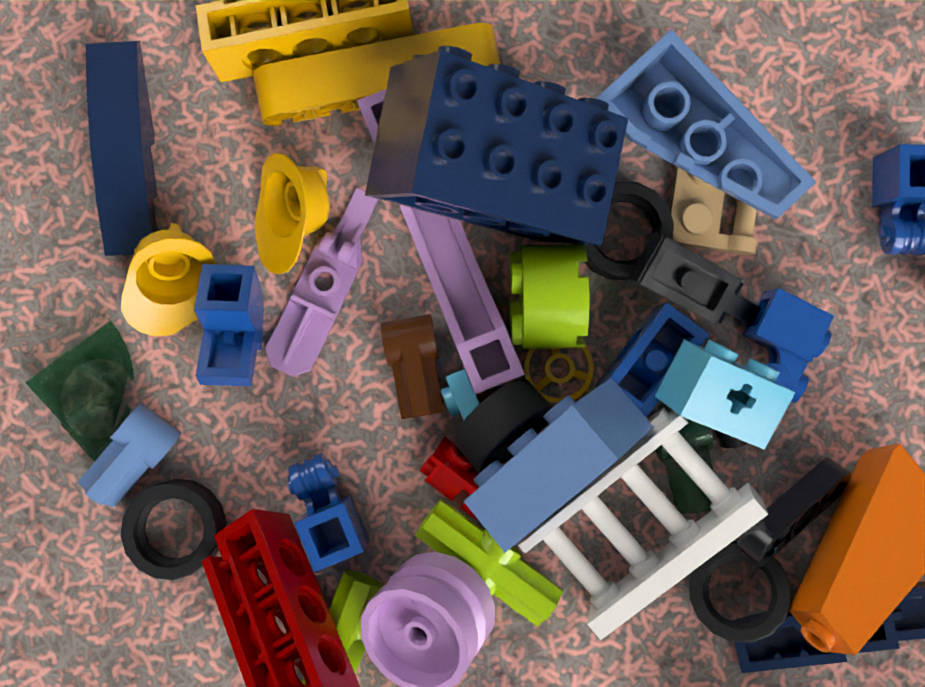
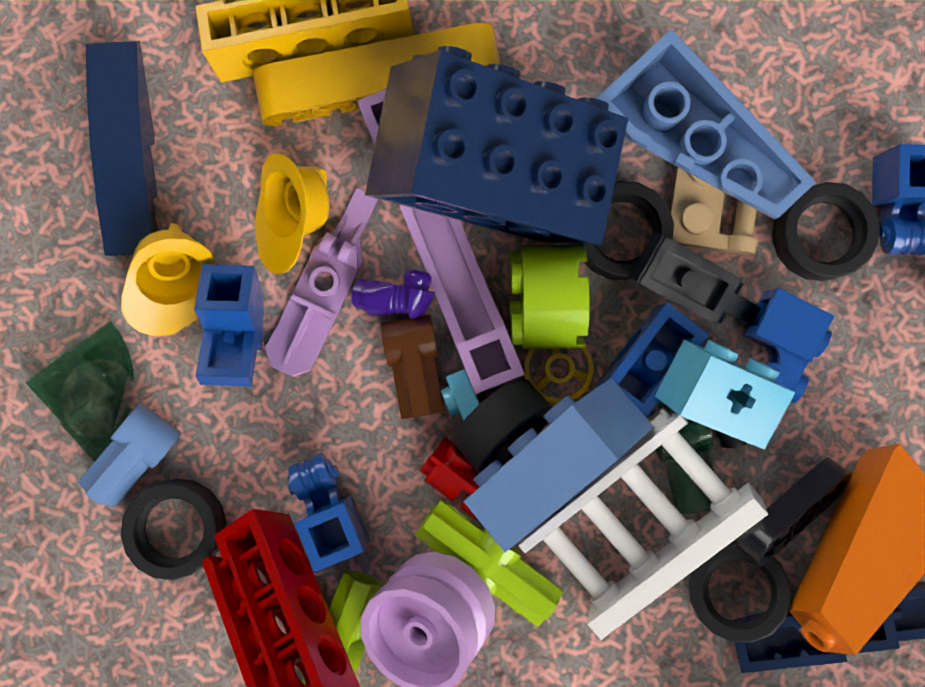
(386, 298): none -> dark purple arm
(863, 223): none -> black tyre

